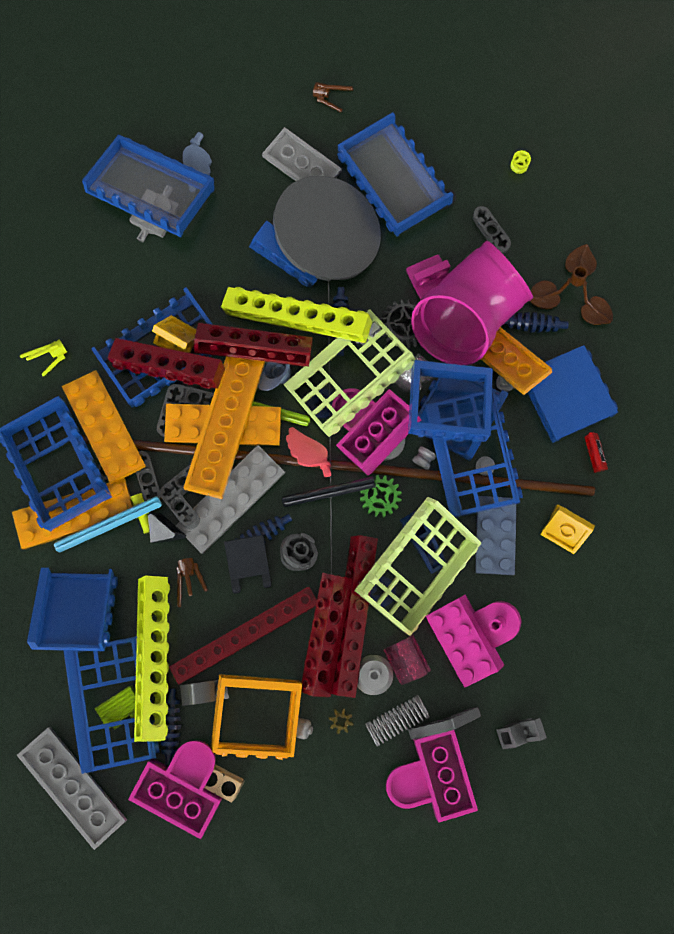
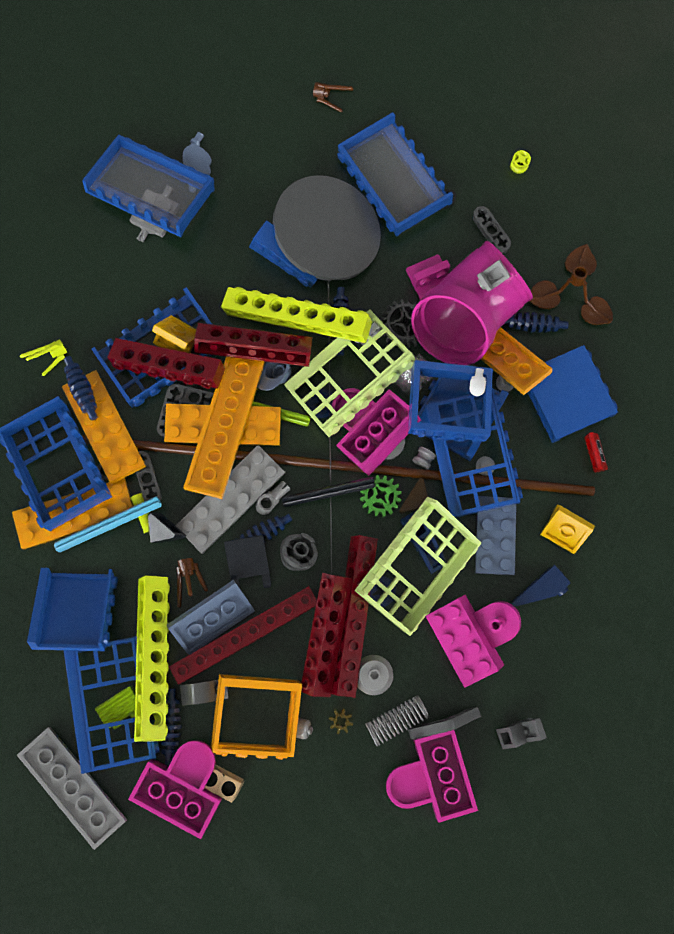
(80, 388): none -> dark blue piece
(177, 497): dark grey beam -> none
(210, 617): none -> sand blue plate
(272, 497): none -> light grey pin
(298, 158): light grey plate -> none
(308, 451): coral animal -> none
(407, 660): clear pink bracket -> none
(415, 498): none -> dark brown slope
(478, 383): none -> white cylinder
(493, 276): none -> light grey bracket
(547, 585): none -> dark blue slope

